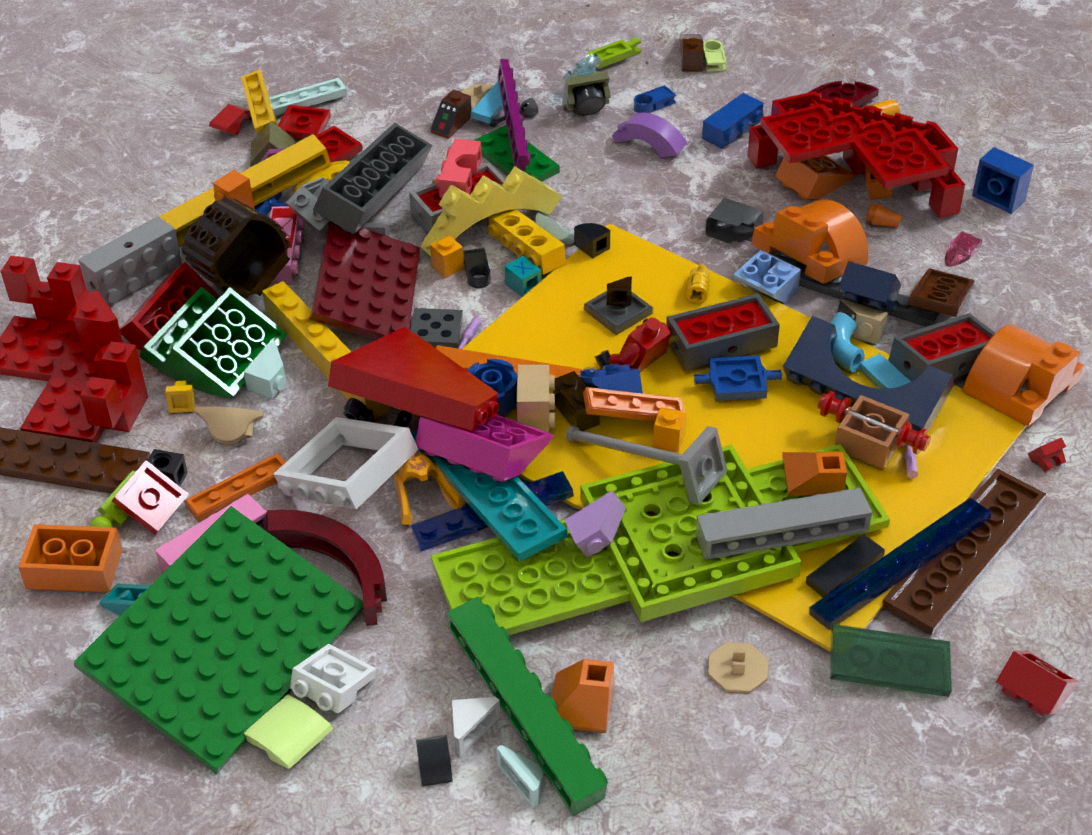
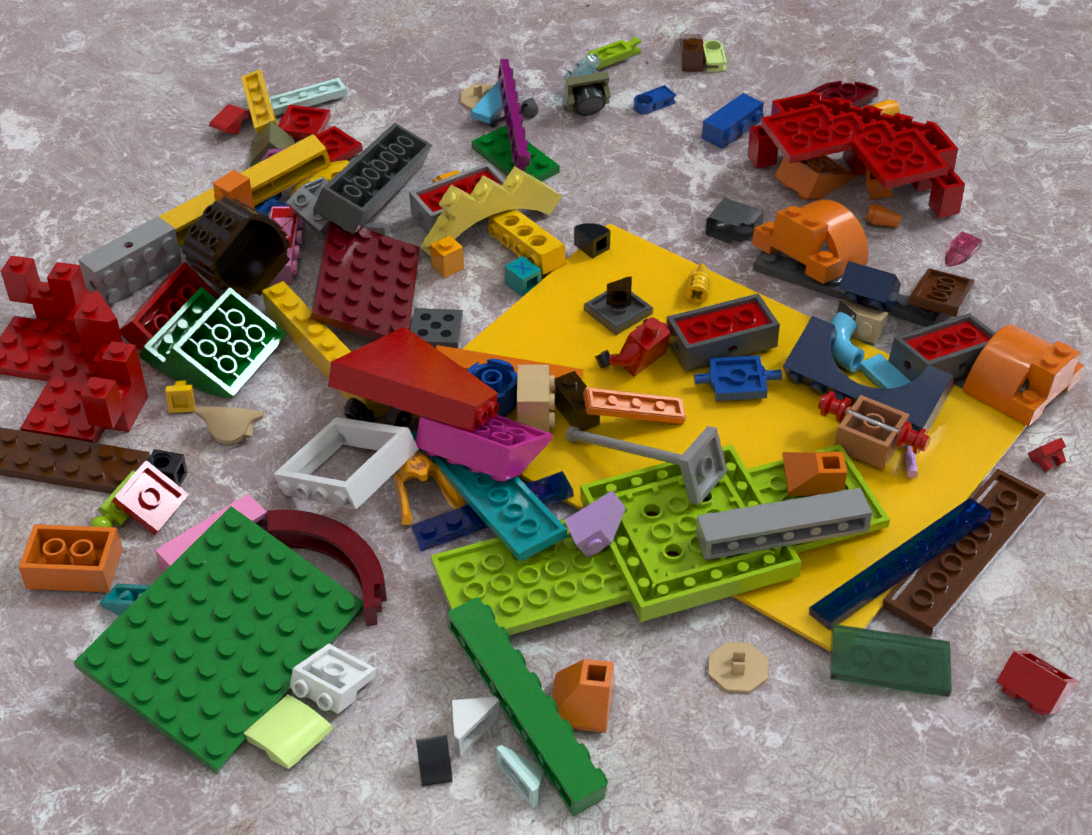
(235, 487): orange tile -> none
(266, 372): light aqua slope -> none
(452, 114): slope -> none
(462, 160): coral arch -> none
(470, 331): lavender piece -> none
(477, 264): black piece -> none
(555, 229): light aqua slope -> none
(613, 377): blue slope -> none
(654, 130): medium lavender arch -> none
(669, 429): light orange brick -> none
(770, 276): light blue slope -> none
(845, 565): black tile -> none
(1002, 180): blue brick -> none

